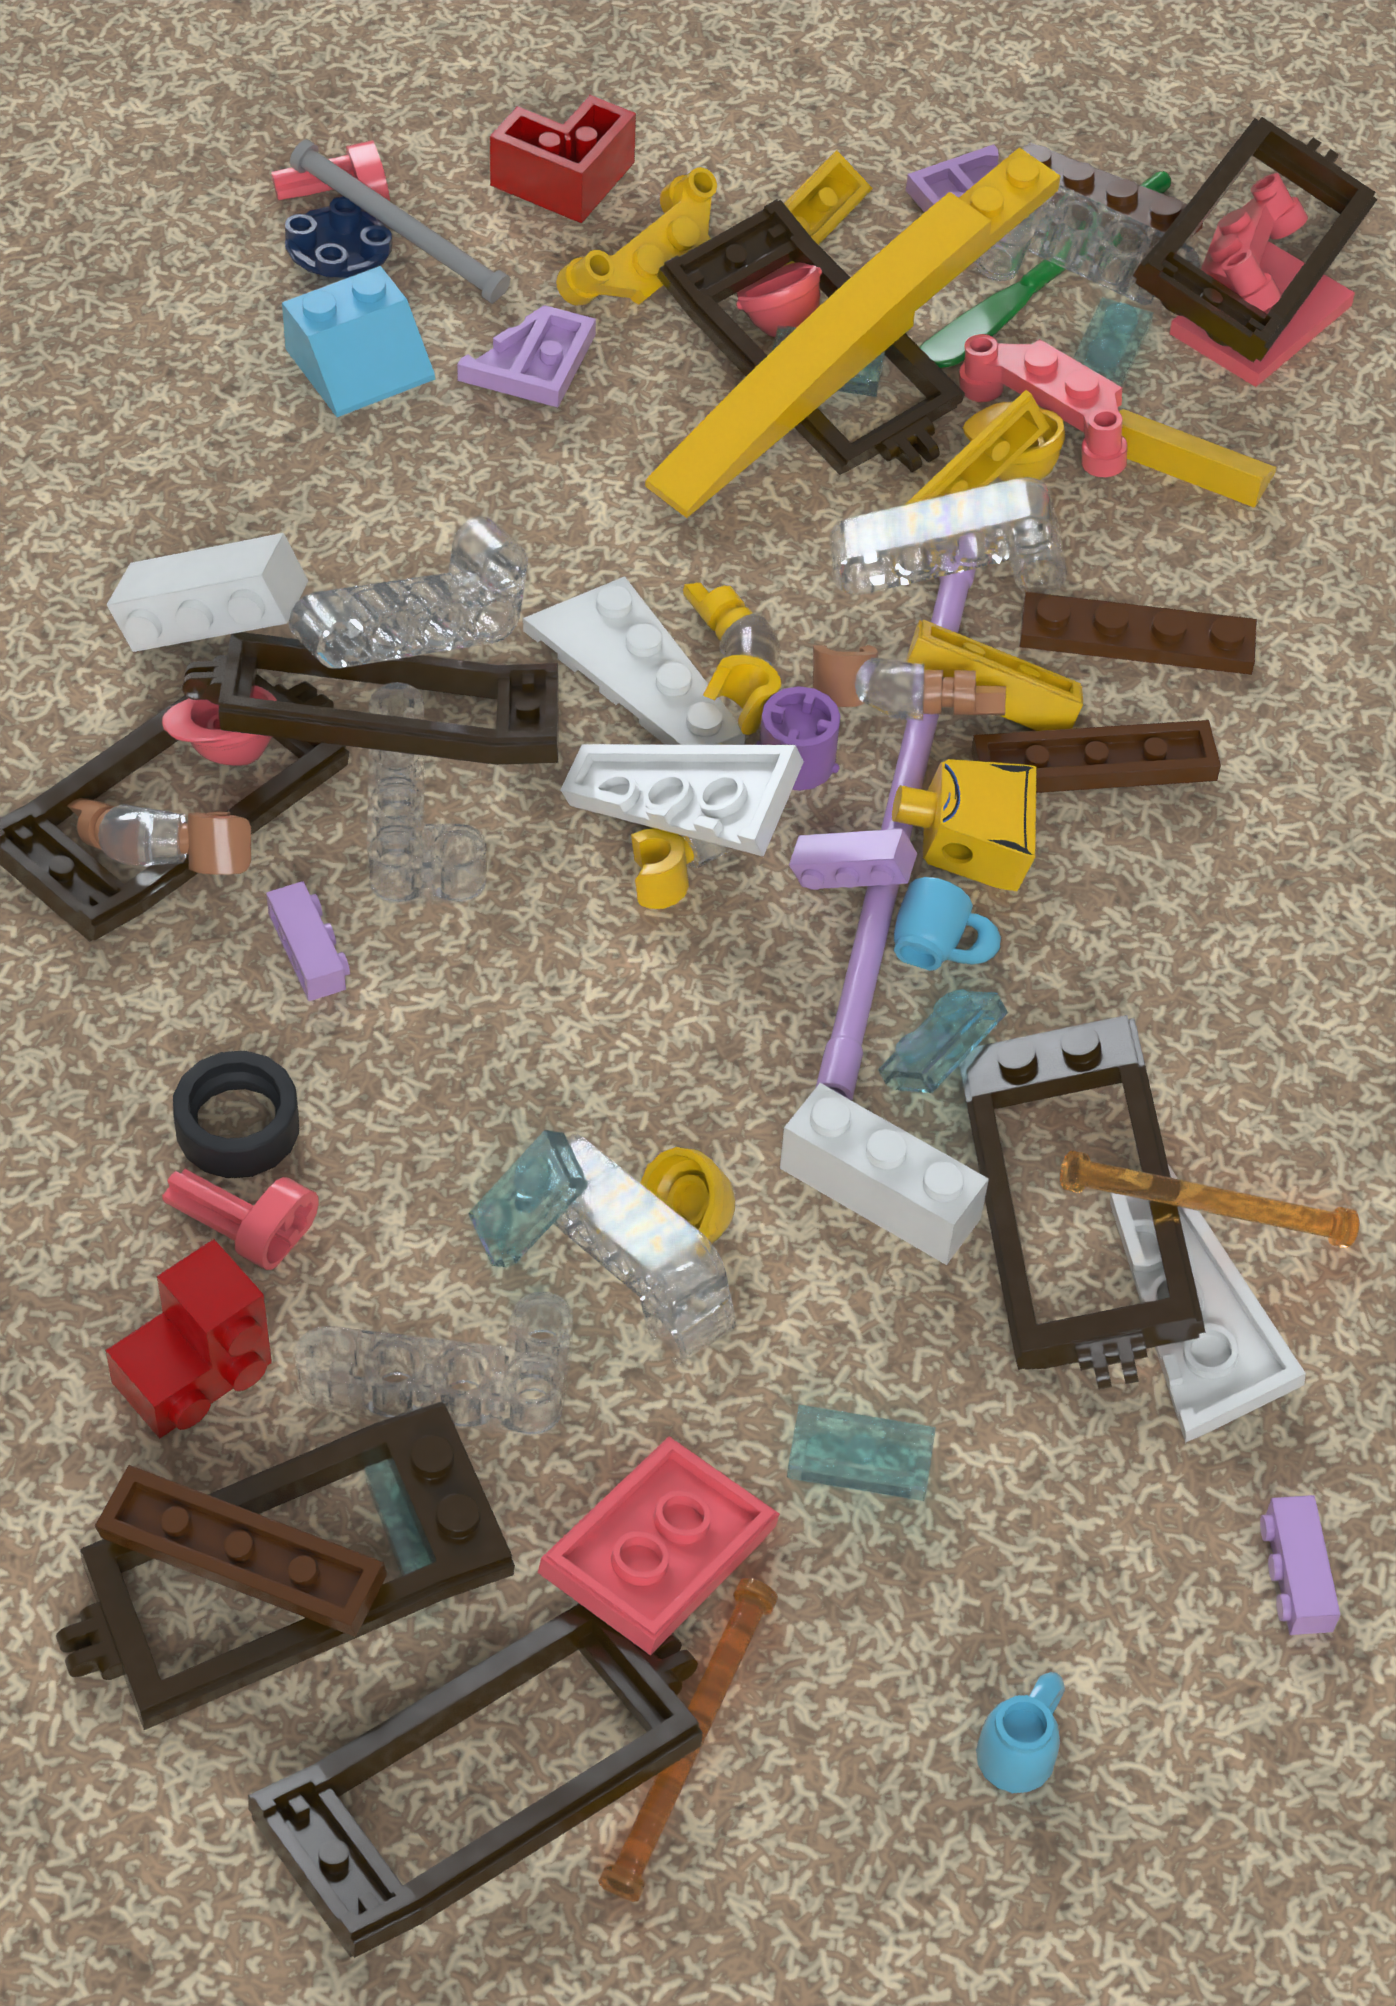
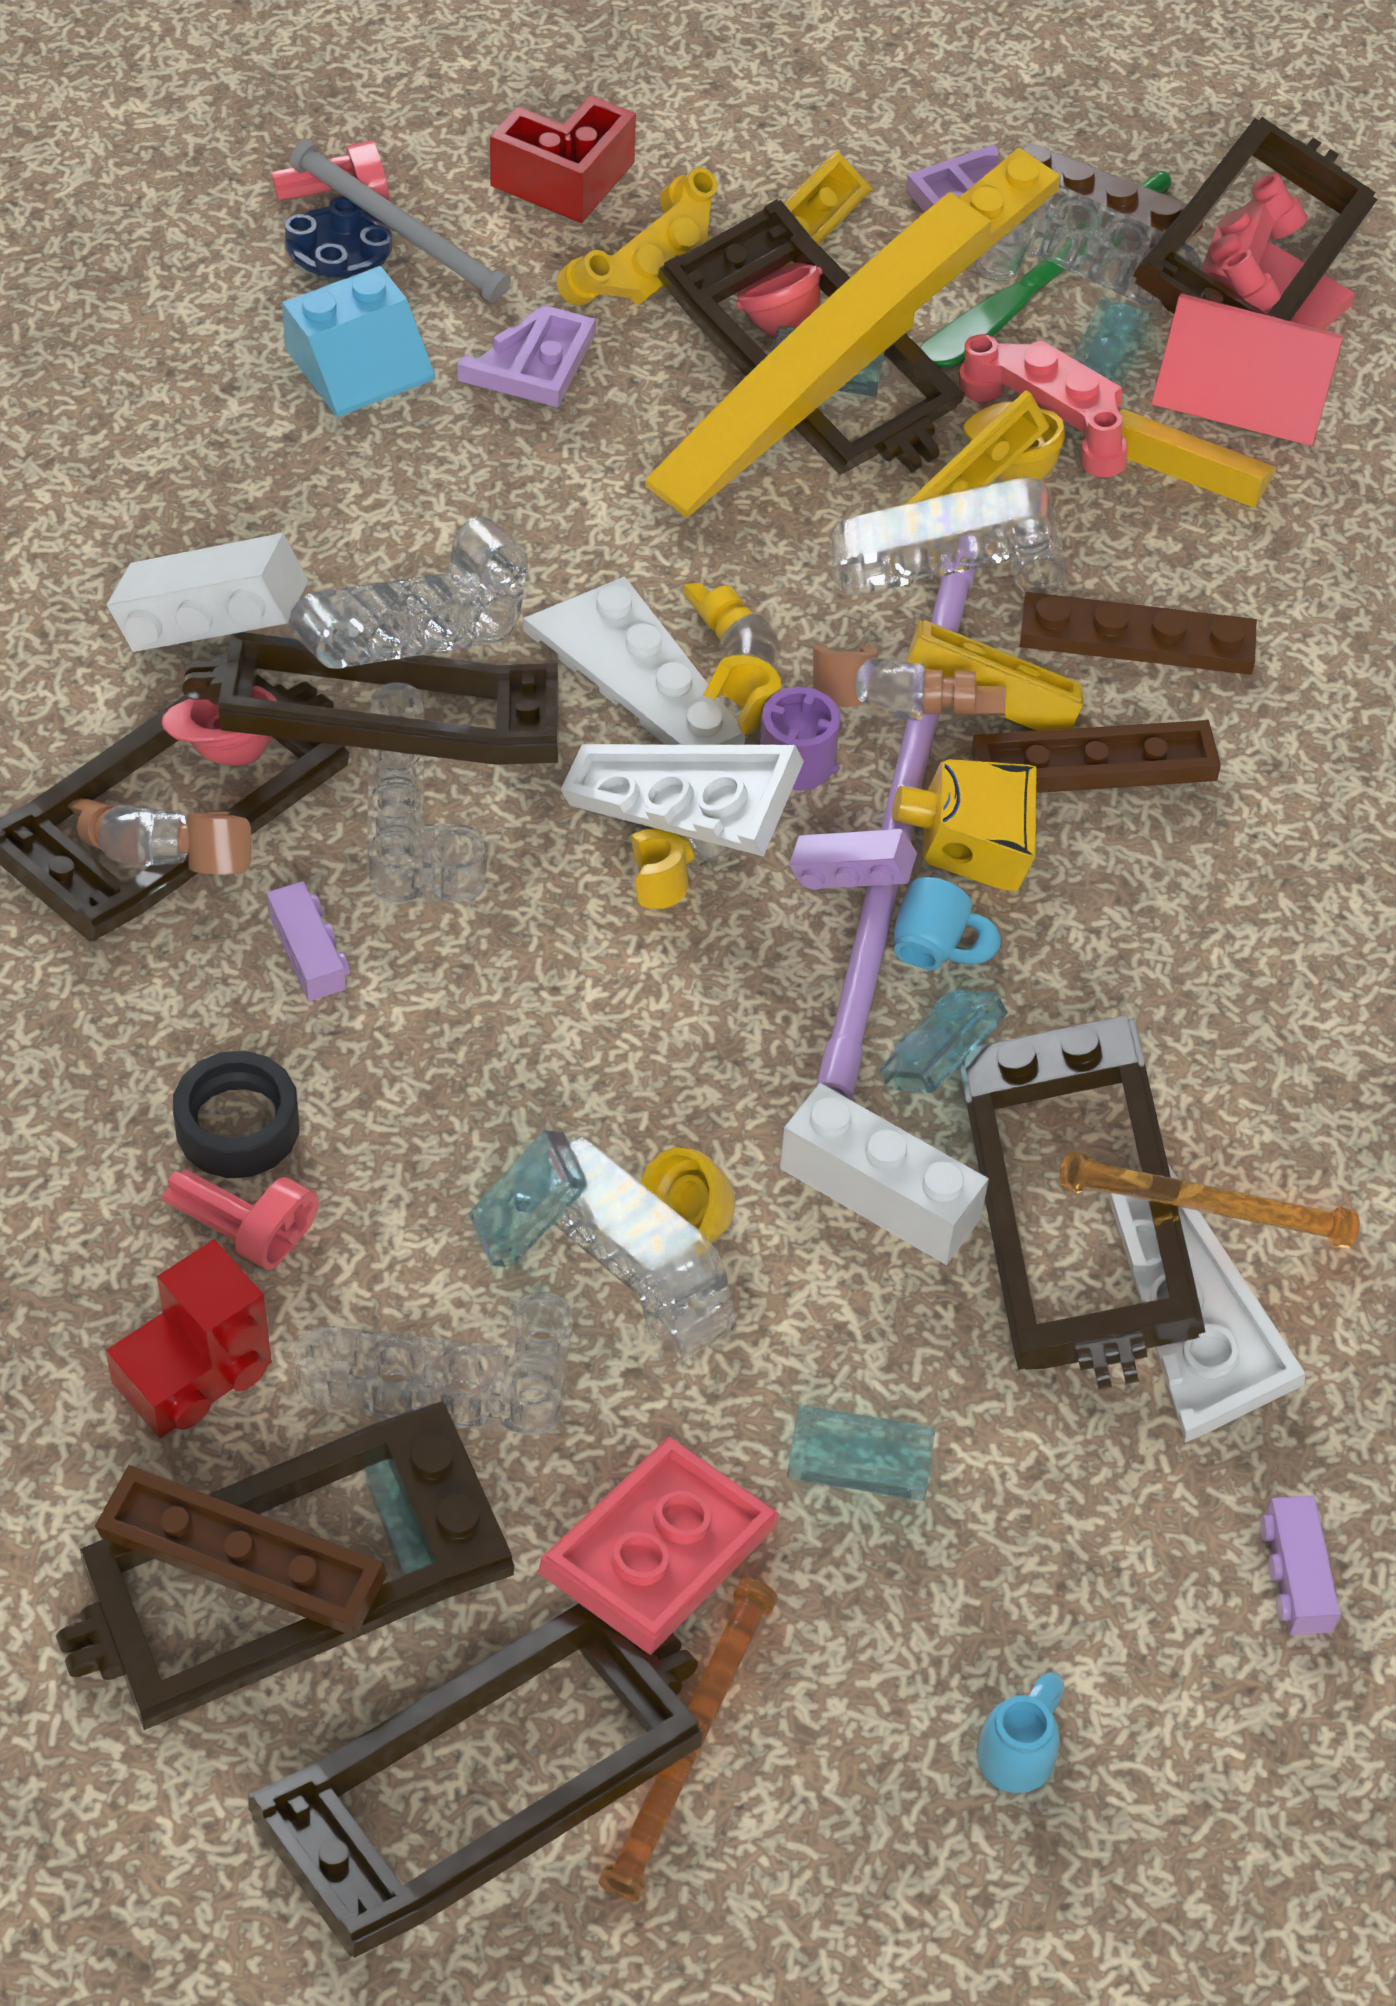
(1247, 369): none -> coral tile

